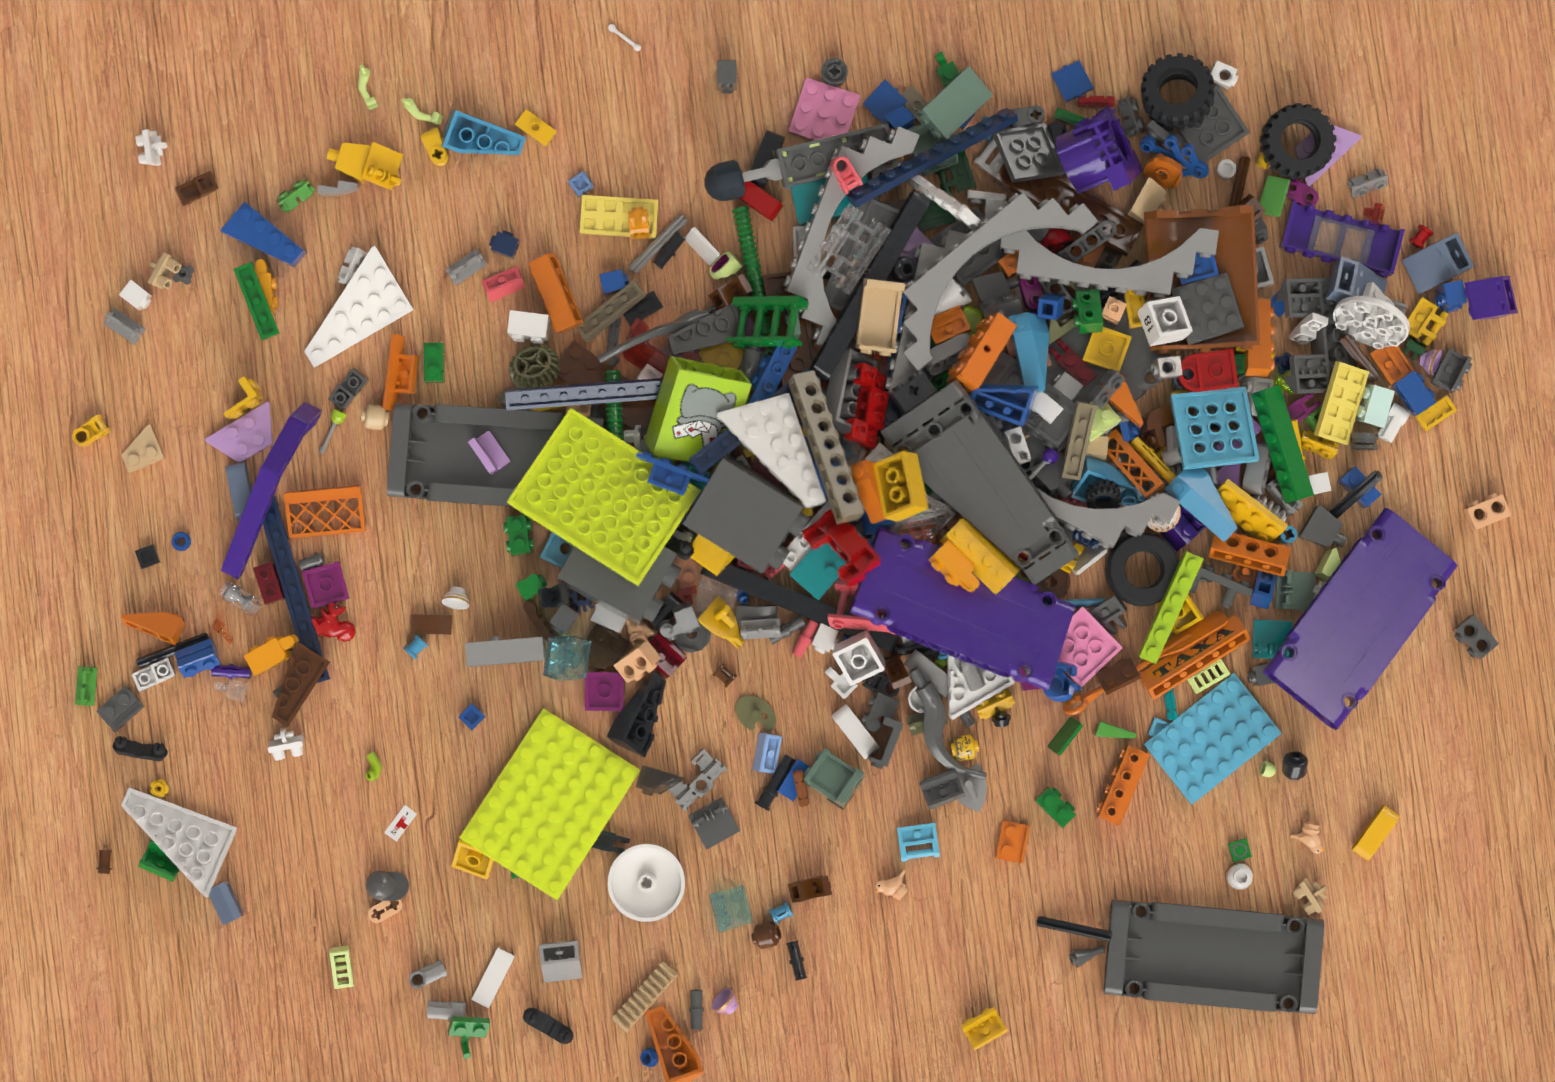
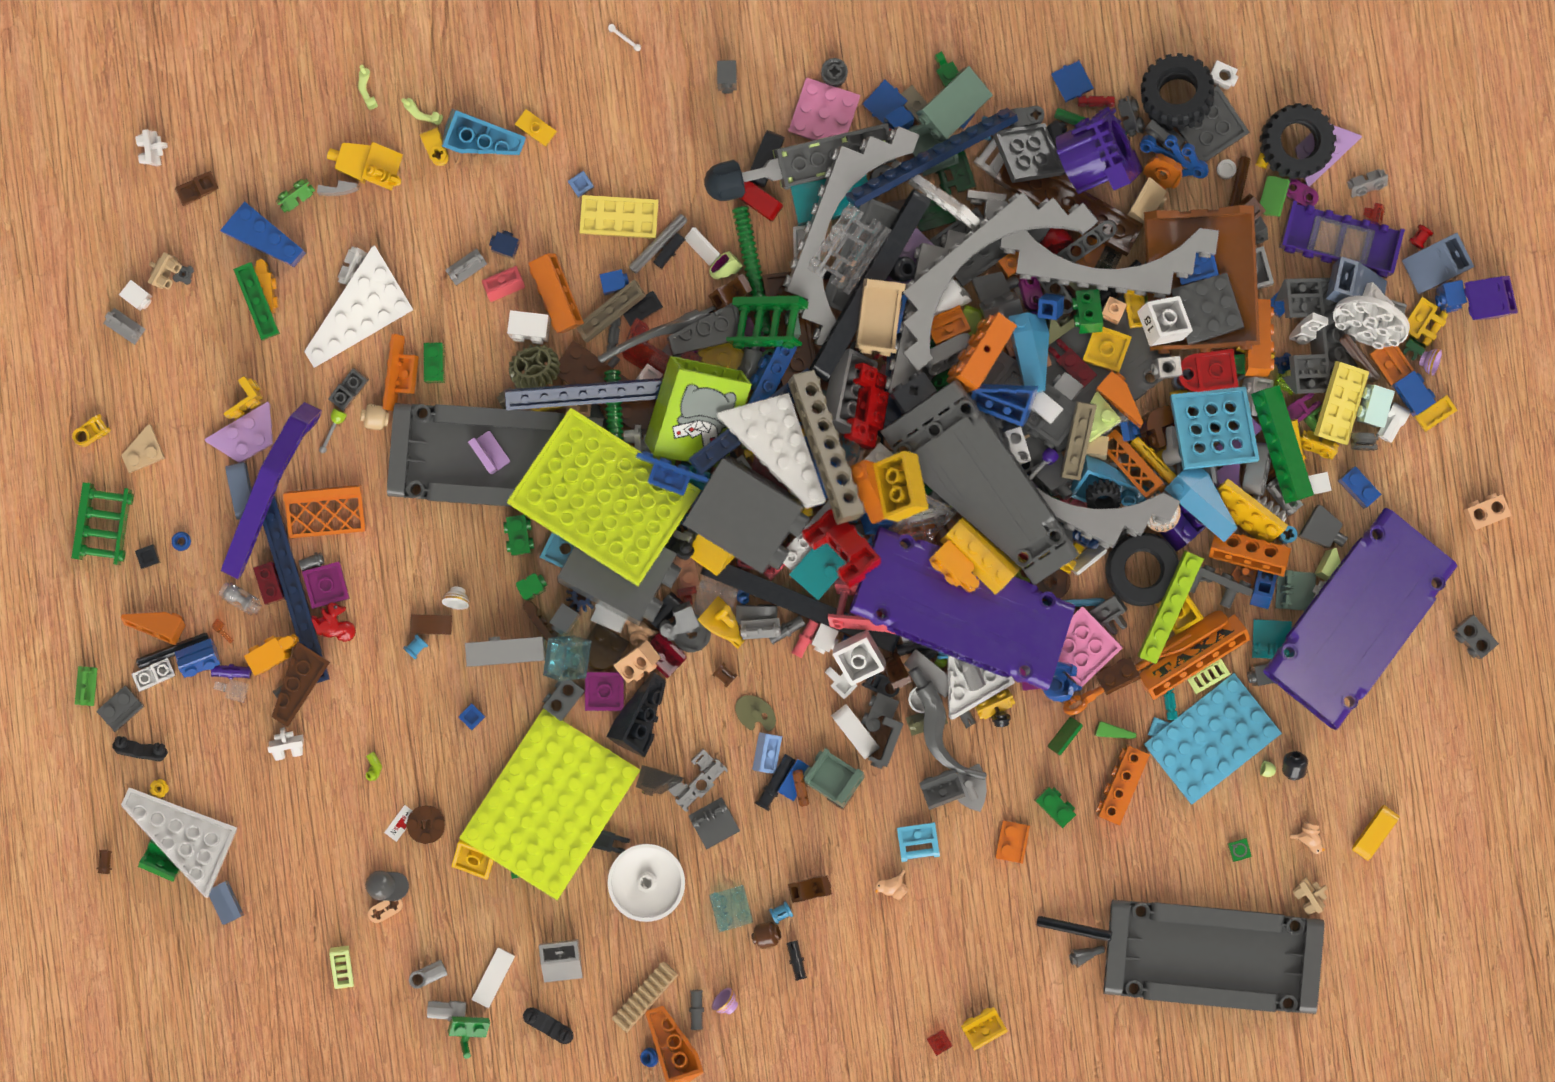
(83, 530): none -> green fence
(424, 835): none -> reddish brown plate
(554, 596): black bracket -> none
(567, 701): none -> dark grey brick
(639, 223): light orange hinge -> none
(846, 175): coral piece -> none
(939, 1042): none -> clear red tile
(964, 747): yellow head -> none
(1111, 382): dark grey hinge -> none
(1239, 876): white piece -> none
(1353, 496): black axle -> none
(1451, 371): dark grey bracket -> none

